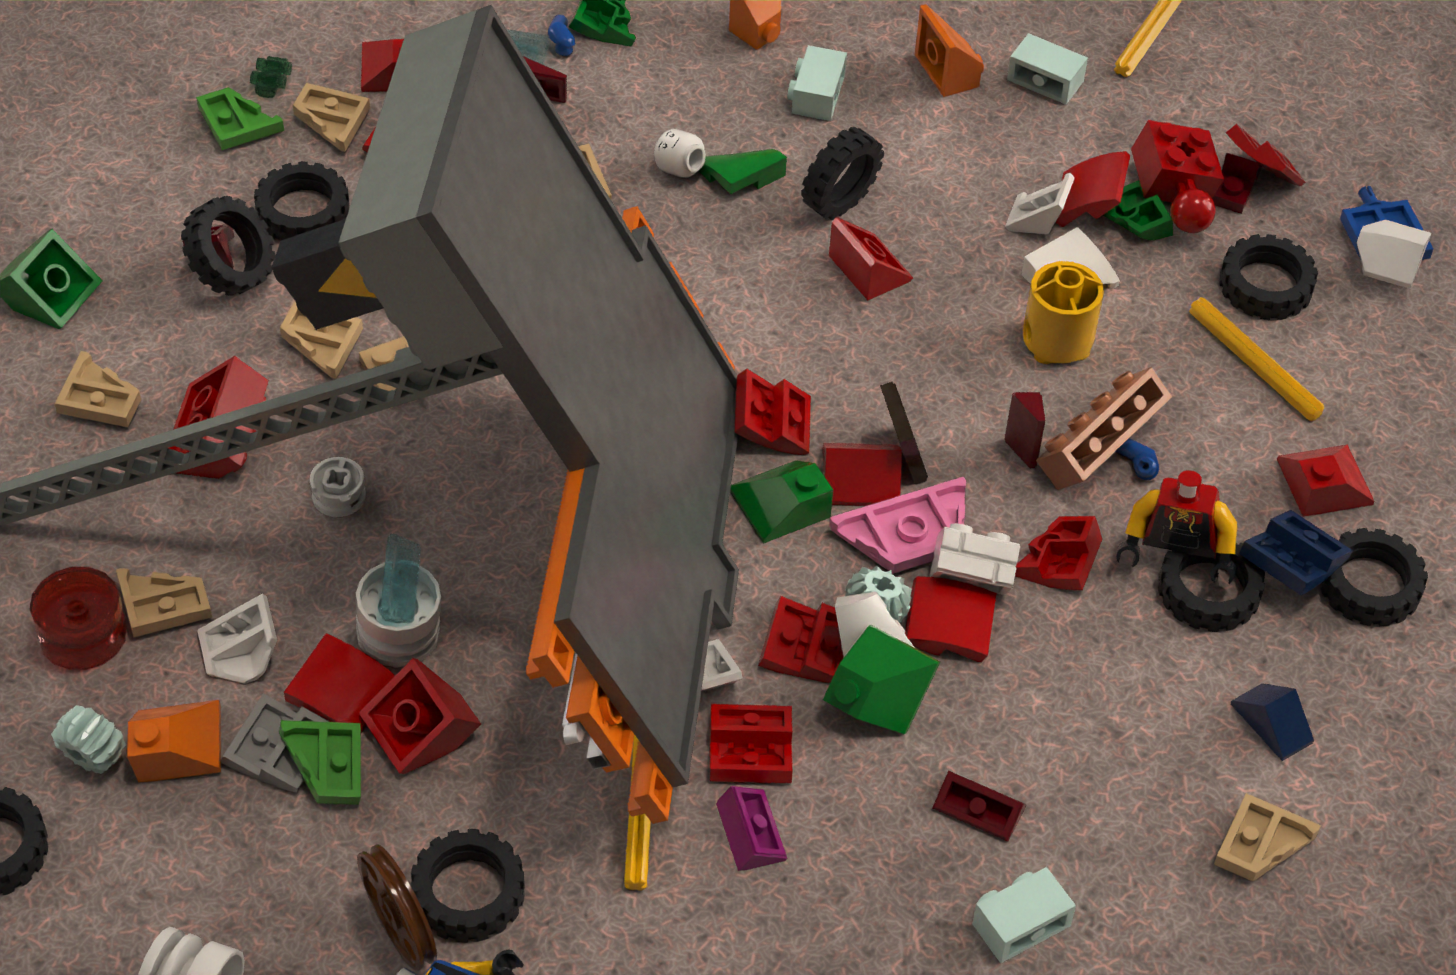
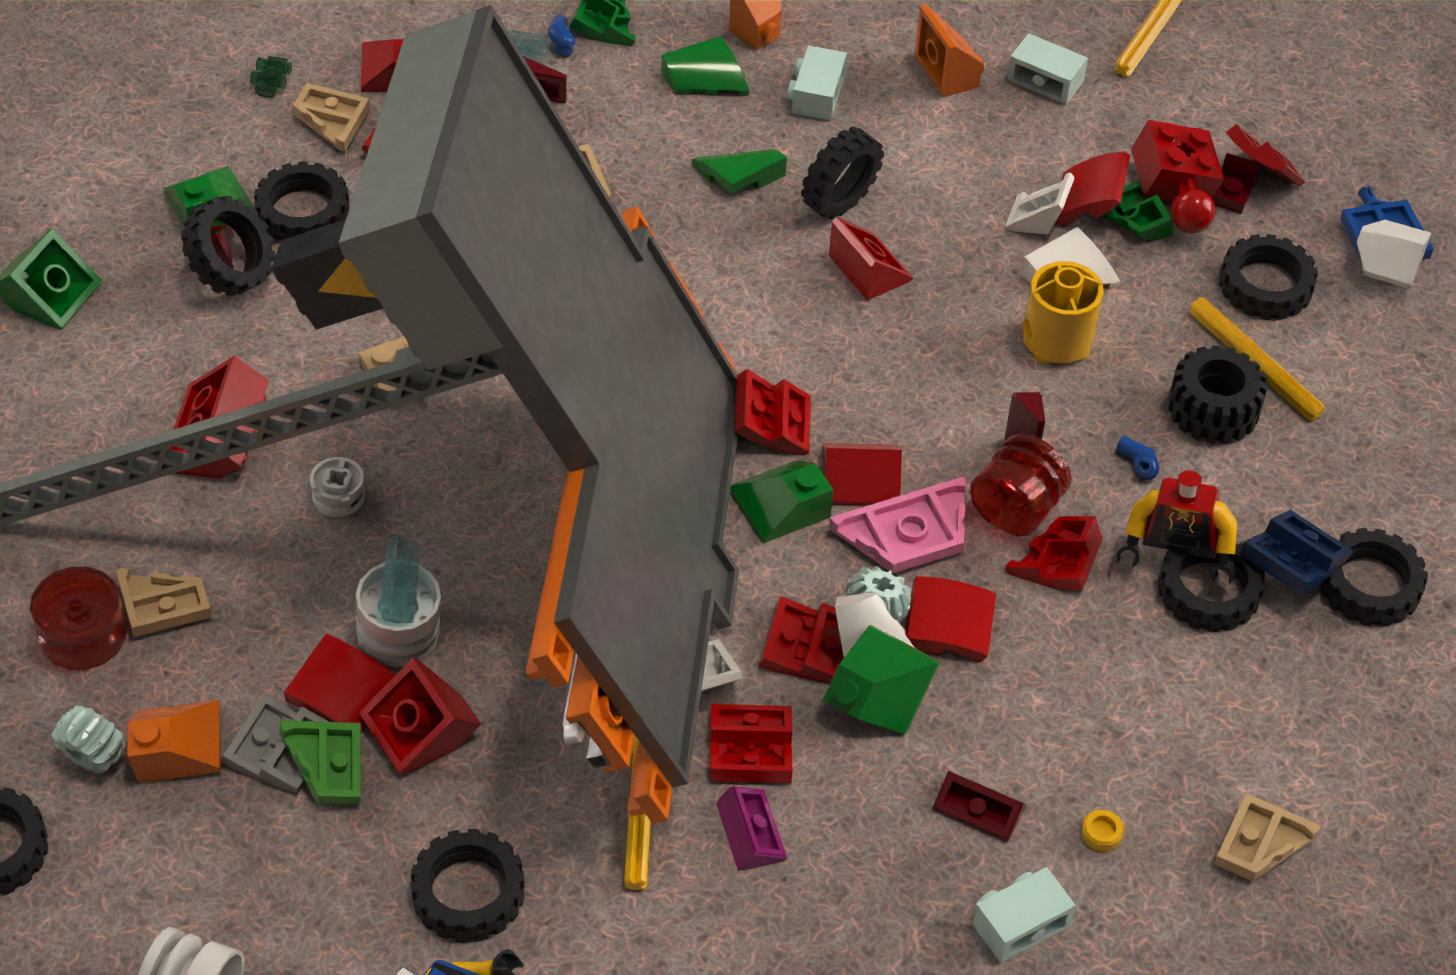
(97, 394): tan wing -> none
(203, 188): none -> green slope
(235, 118): bright green wing -> none
(239, 642): white slope -> none
(325, 346): tan wing -> none
(397, 907): reddish brown wedge -> none
(679, 153): white head -> none
(703, 69): none -> green slope
(904, 432): dark brown tile -> none
(975, 558): white brick -> none
(1020, 484): none -> clear red wheel
(1102, 830): none -> yellow tile
(1103, 428): nougat brick -> none
(1211, 414): none -> black tyre
(1276, 717): dark blue slope -> none
(1325, 480): red slope -> none

